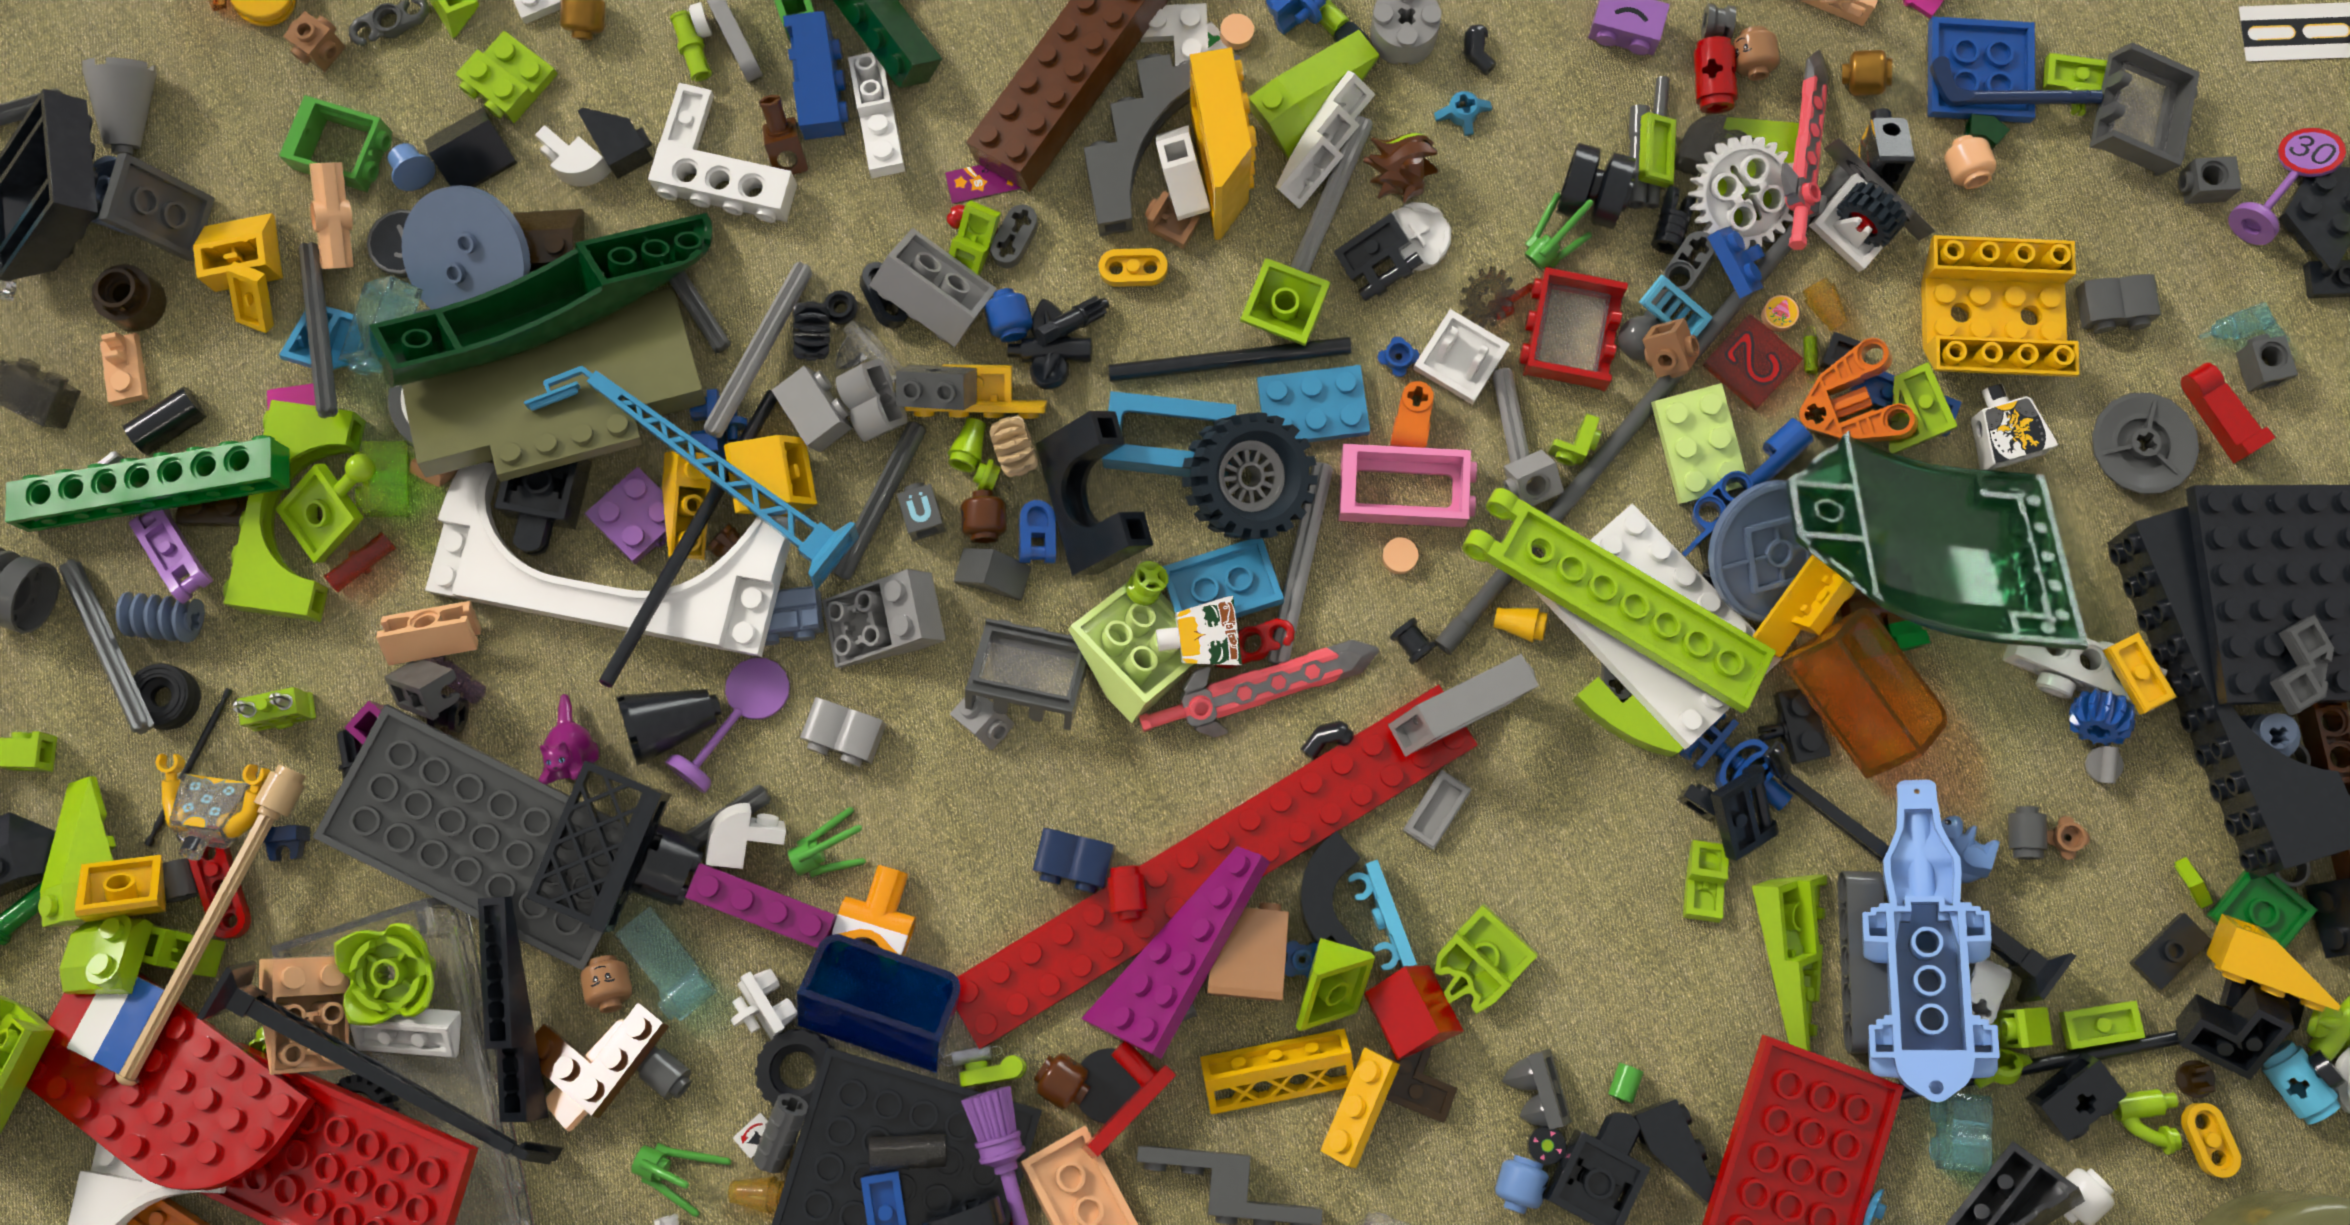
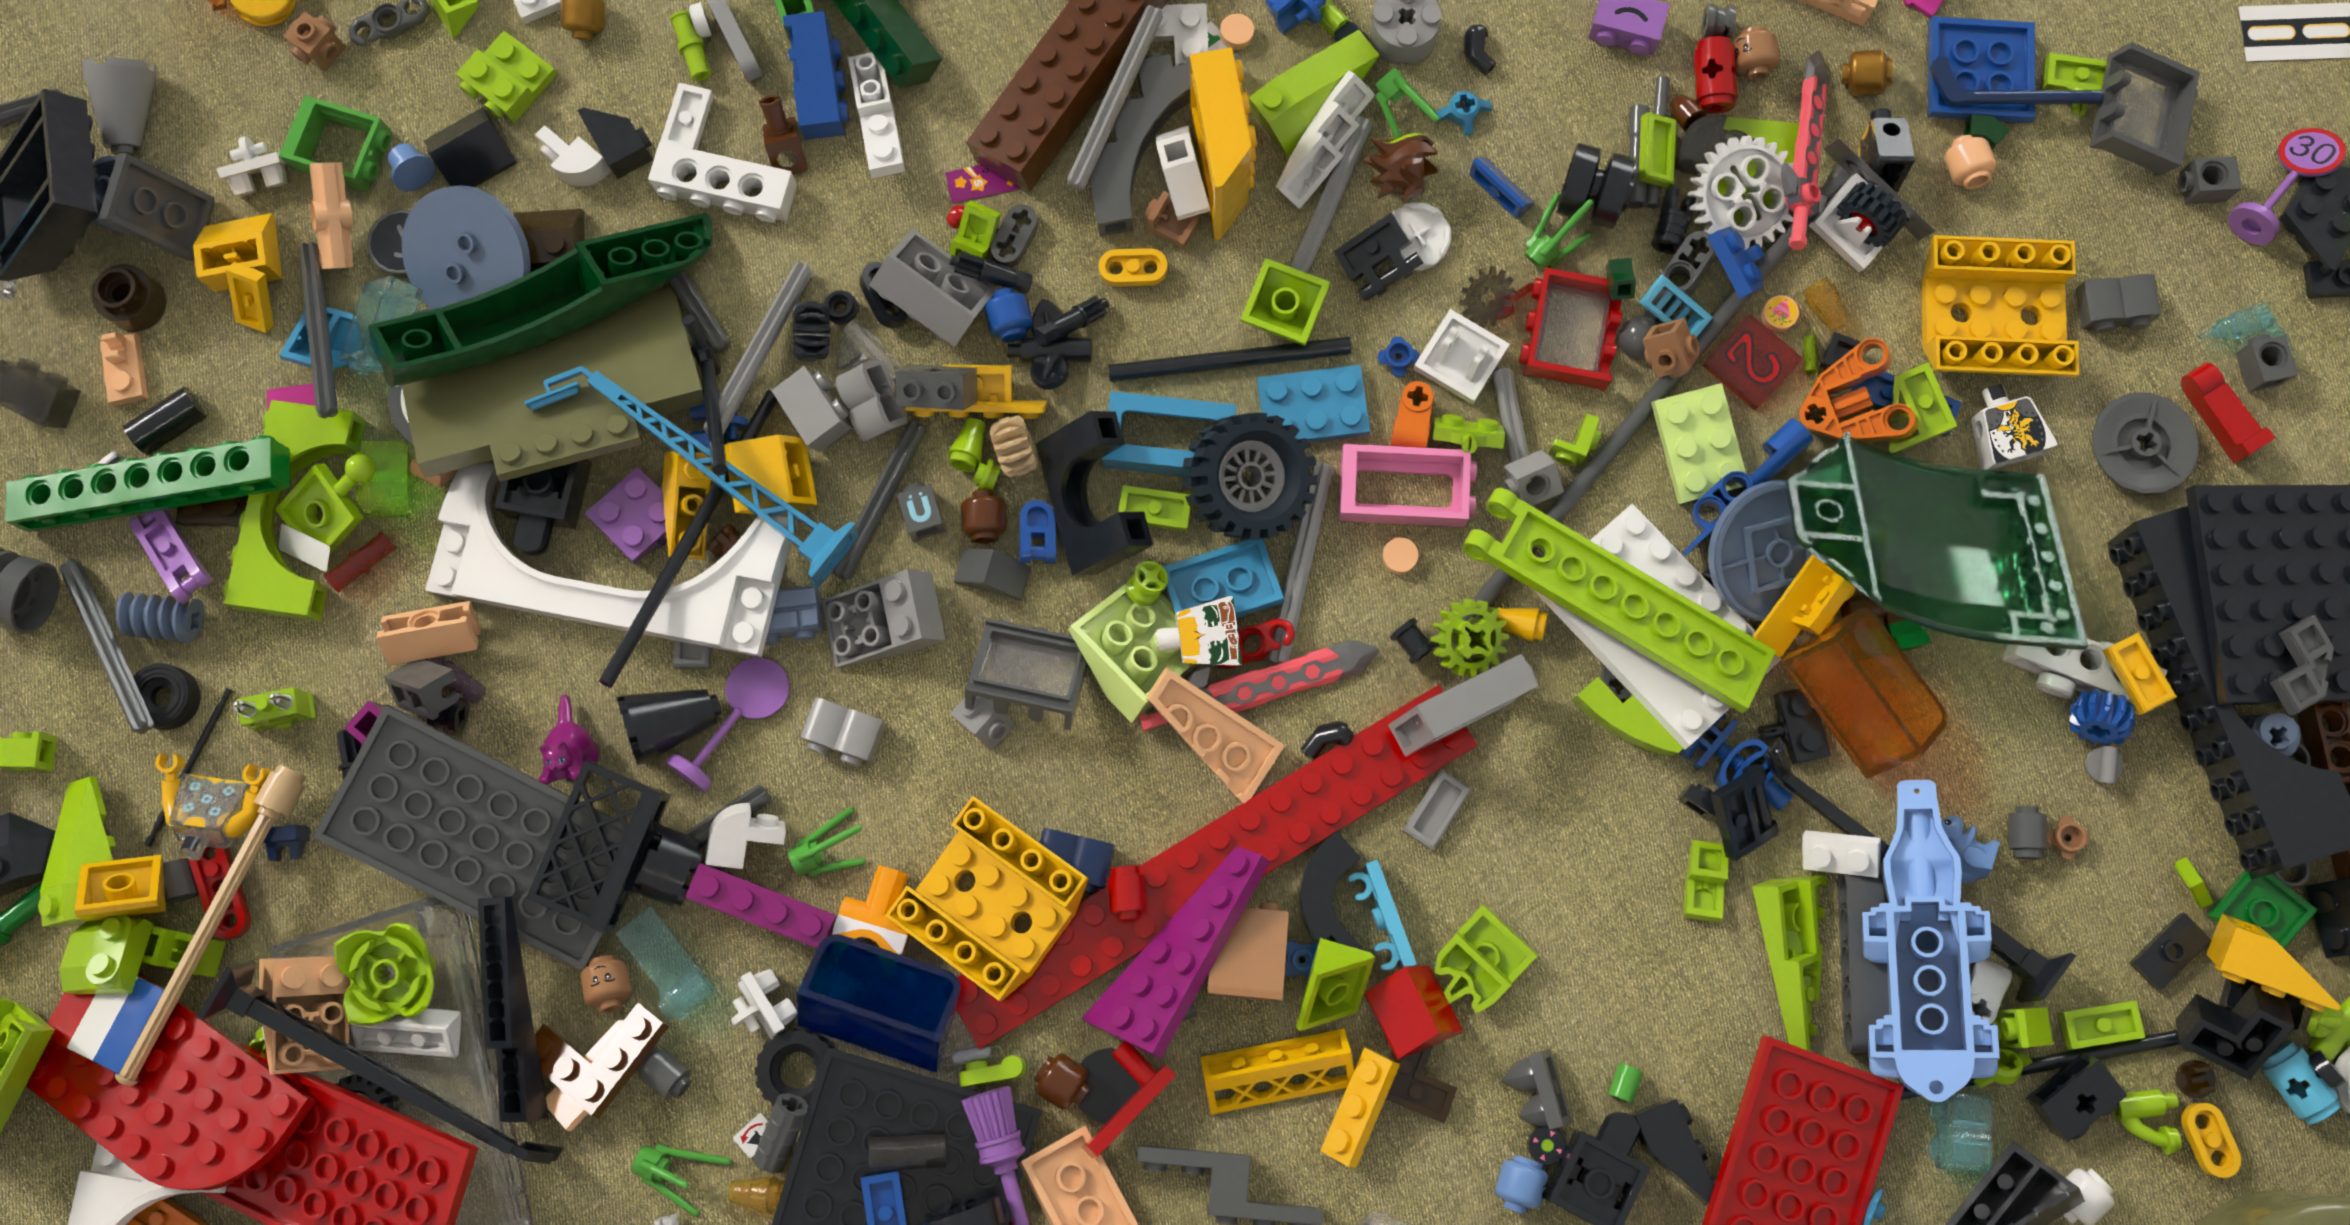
(240, 173): none -> white hips
(304, 547): none -> white sticker
(691, 656): none -> light grey tile
(709, 370): none -> black bar
(977, 926): none -> yellow slope
(991, 272): none -> black piece
(1115, 97): none -> light grey axle
(1160, 507): none -> lime plate
(1220, 737): none -> light nougat wing
(1395, 87): none -> bright green plant
(1455, 640): none -> lime gear
(1468, 433): none -> lime plate
(1500, 187): none -> blue slope
(1621, 278): none -> dark green piece
(1686, 111): none -> reddish brown hose
(1841, 853): none -> white plate

